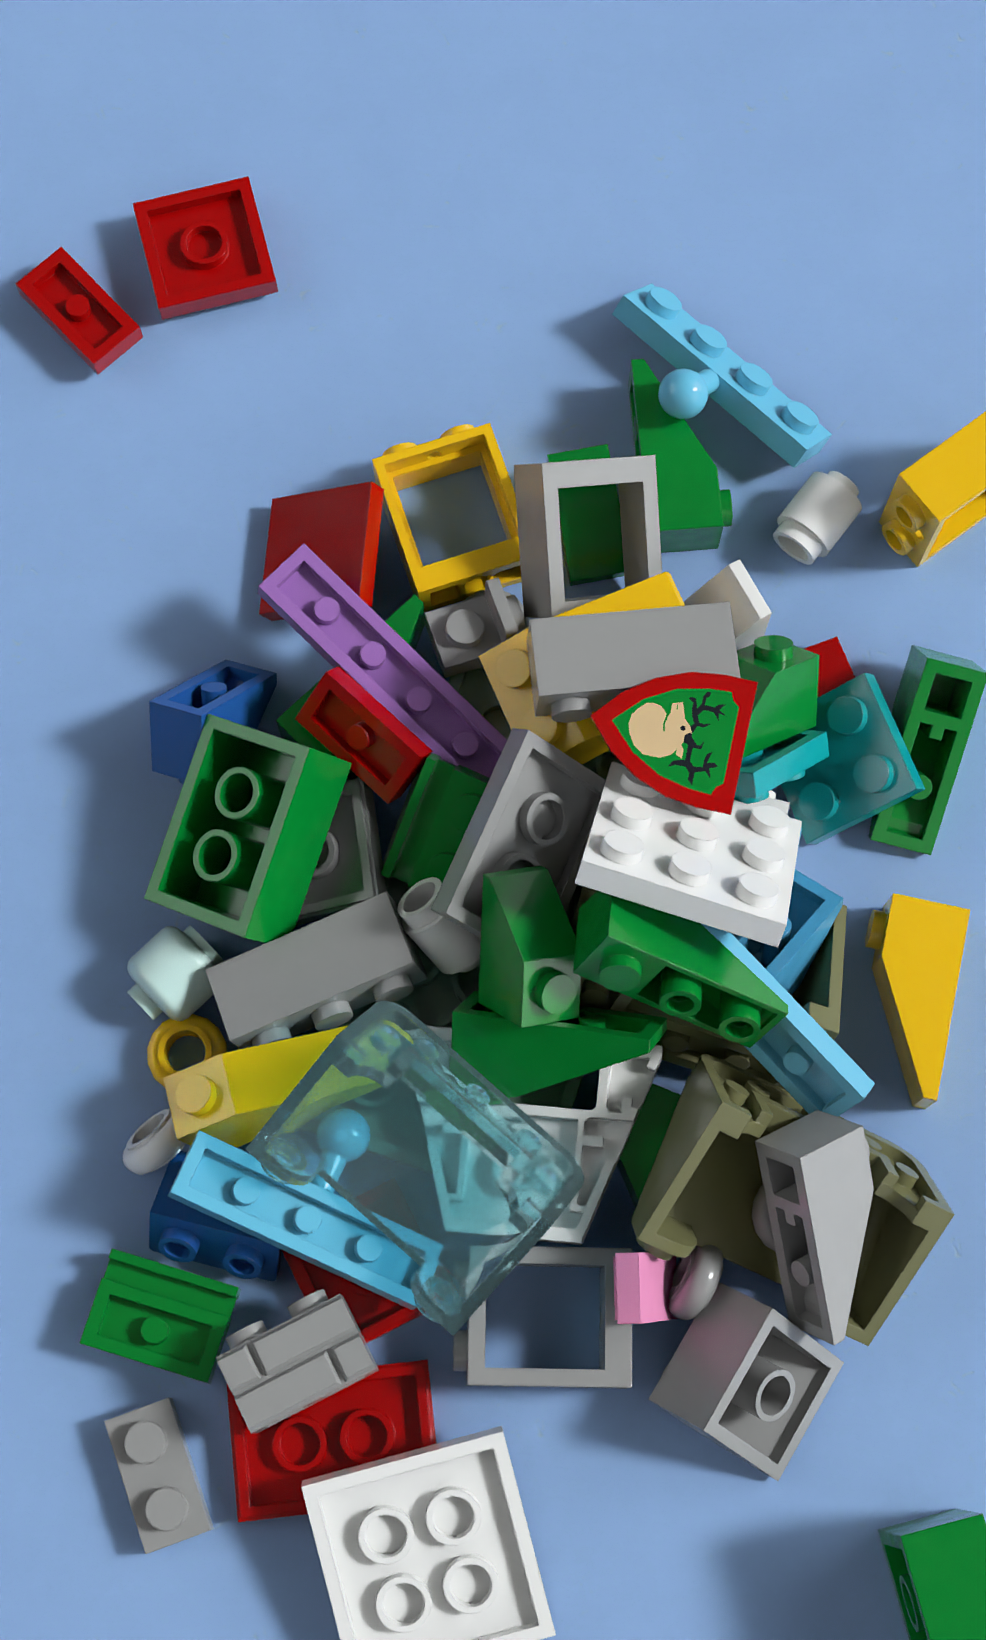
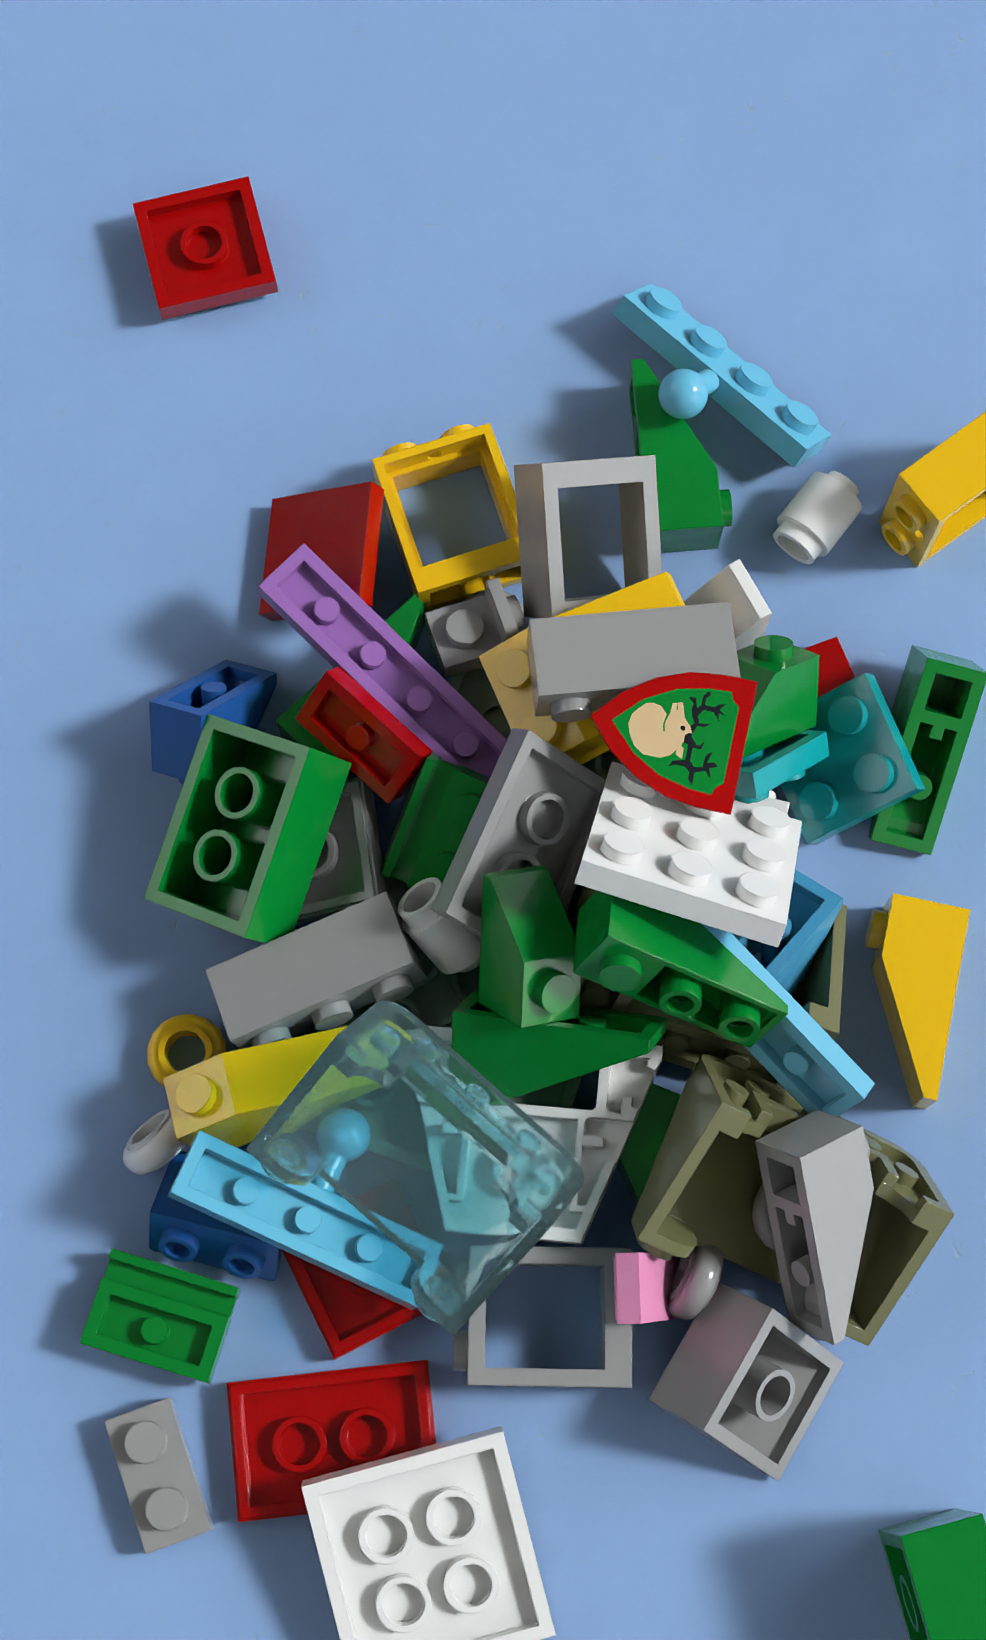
(79, 310): red plate -> none
(172, 973): light aqua head -> none
(296, 1361): light grey brick -> none
(590, 524): green slope -> none

